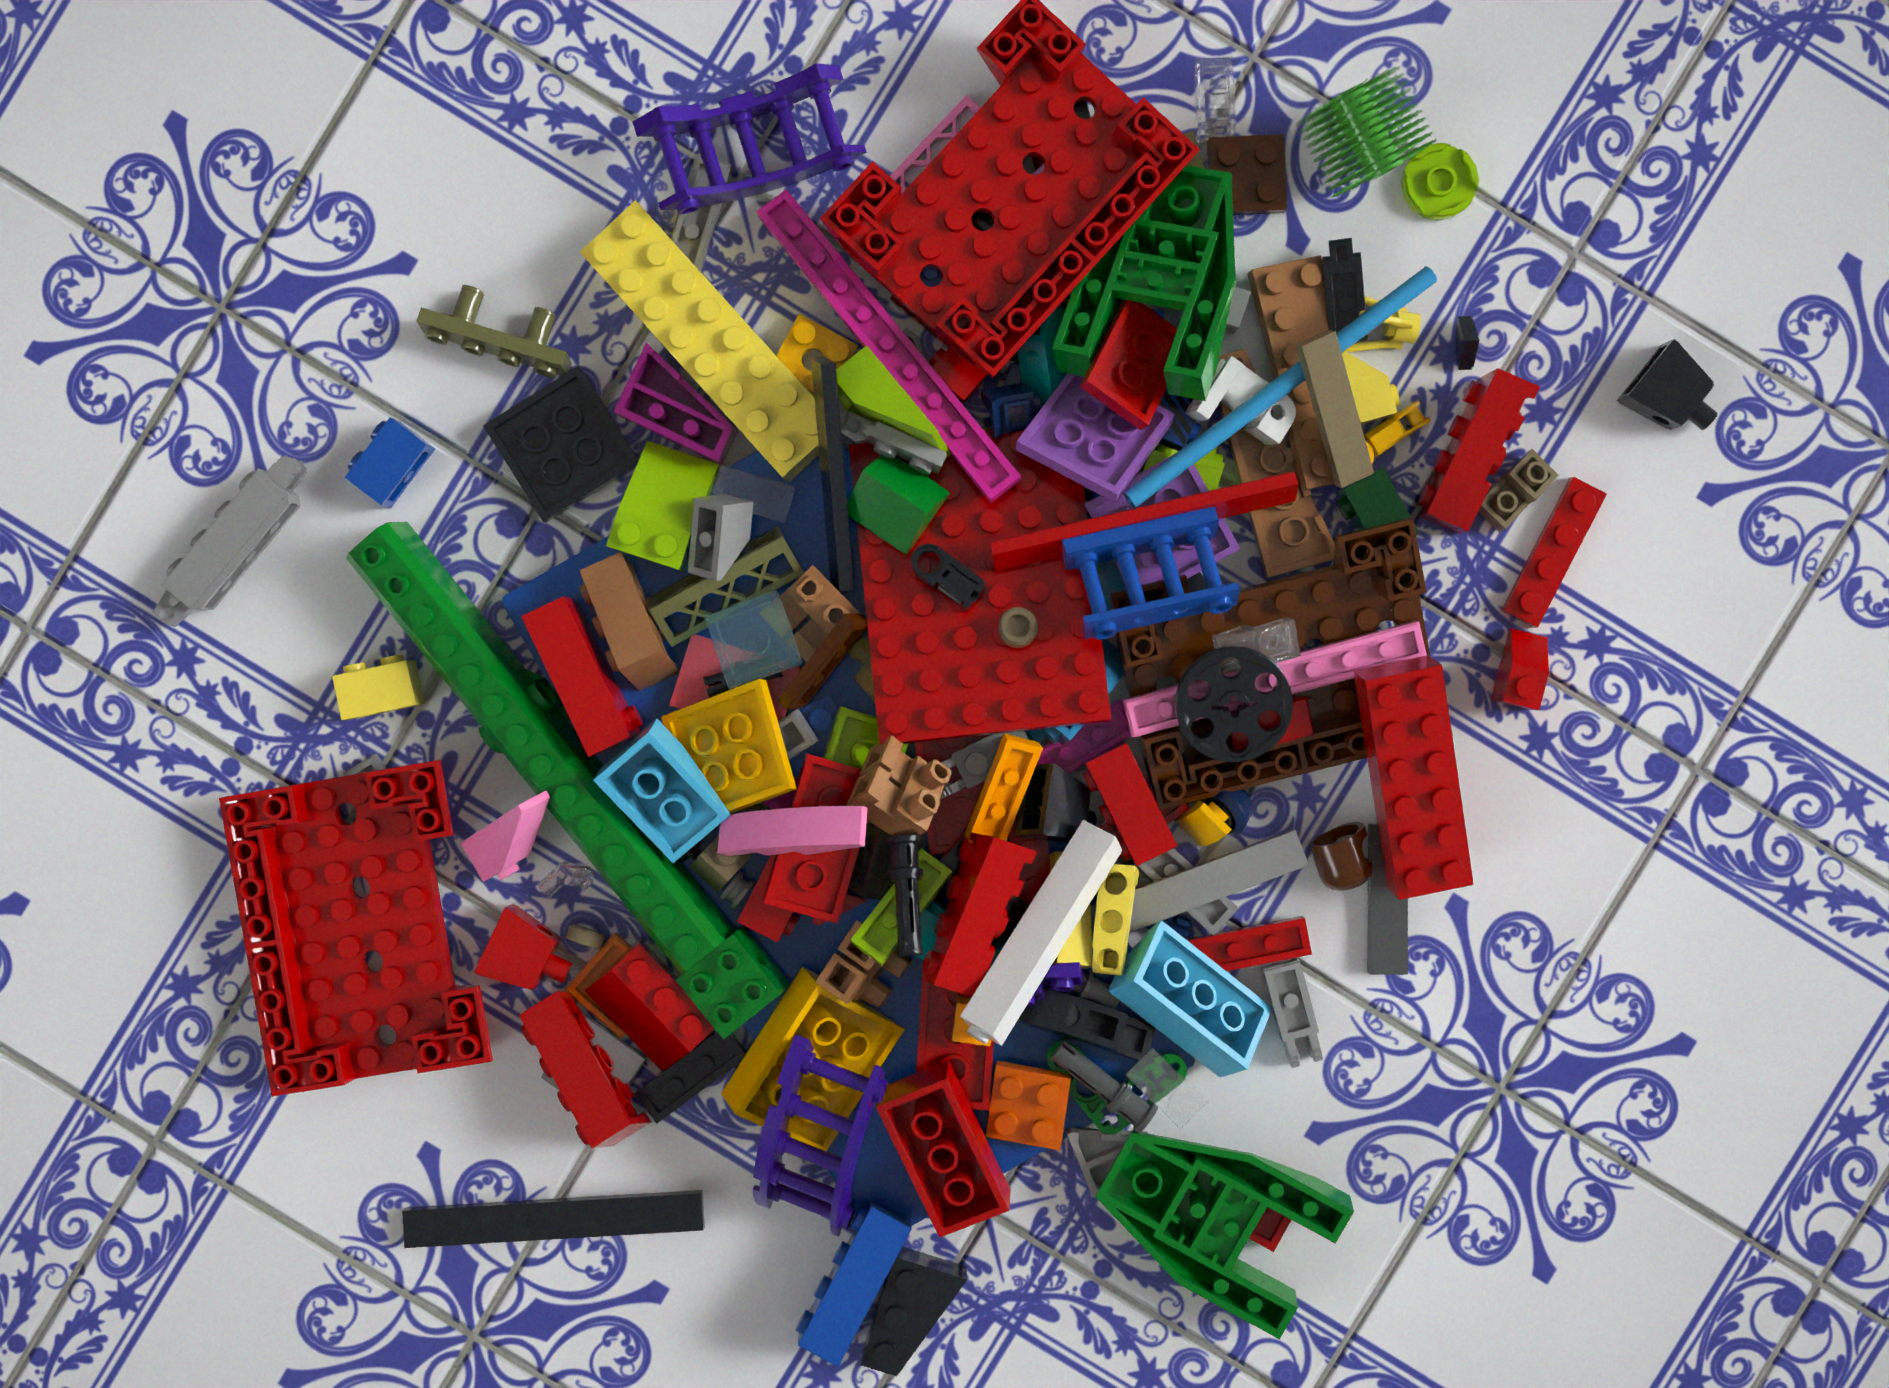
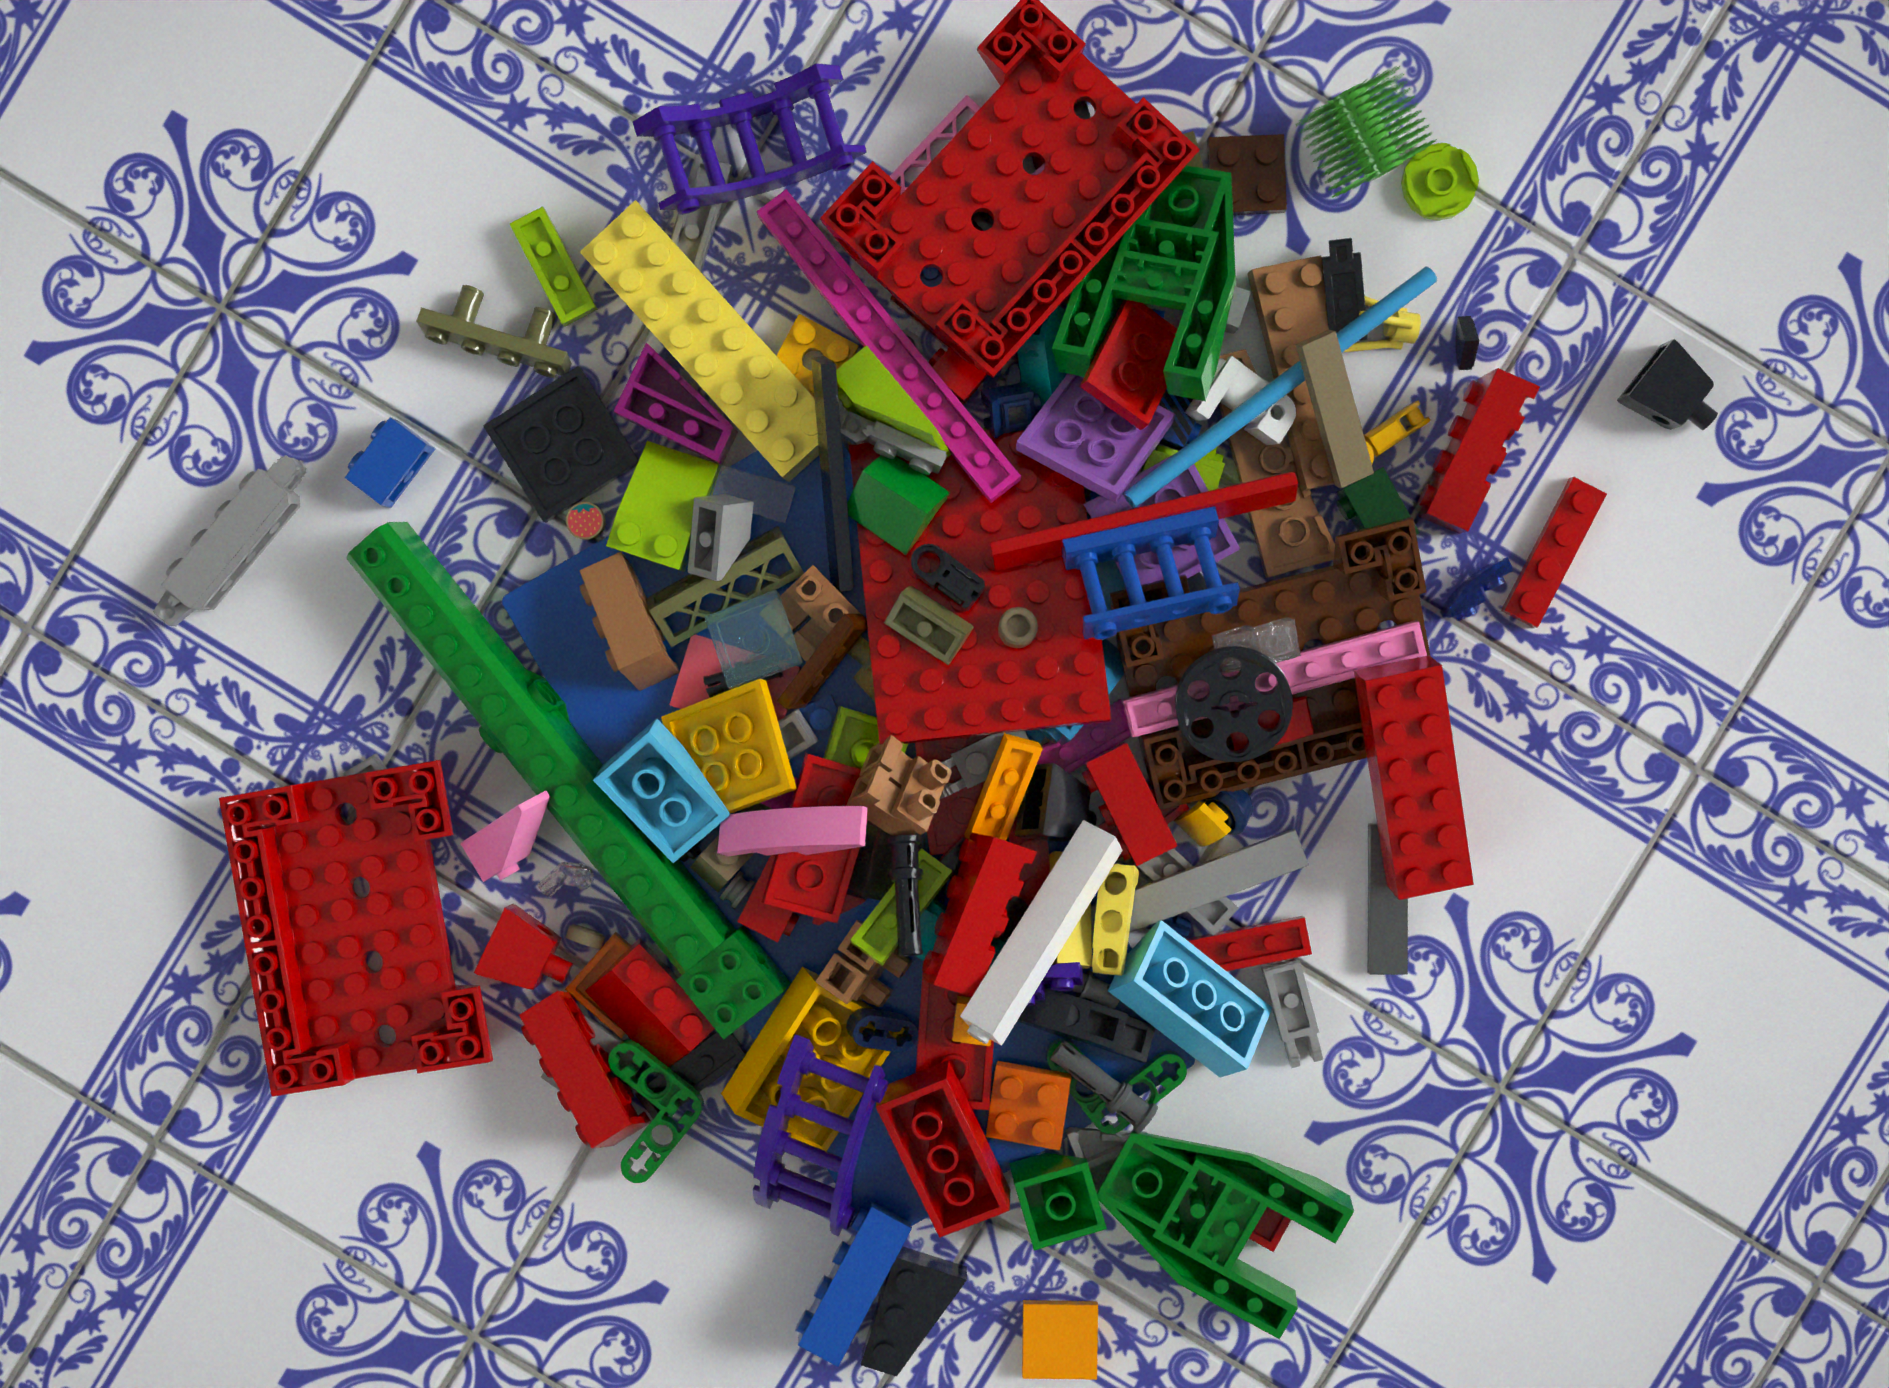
(378, 689): light yellow brick -> none
(553, 266): none -> lime plate
(553, 1219): black tile -> none
(582, 676): red brick -> none
(585, 521): none -> tile
(663, 1100): none -> green beam
(880, 1037): none -> dark blue beam
(928, 624): none -> olive slope
(1057, 1198): none -> green slope
(1059, 1339): none -> light orange tile
(1166, 1088): clear slope -> none
(1218, 121): clear slope -> none
(1342, 863): reddish brown helmet -> none
(1371, 390): light yellow slope -> none
(1469, 595): none -> clear blue slope
(1516, 490): dark tan slope -> none
(1522, 671): red slope -> none

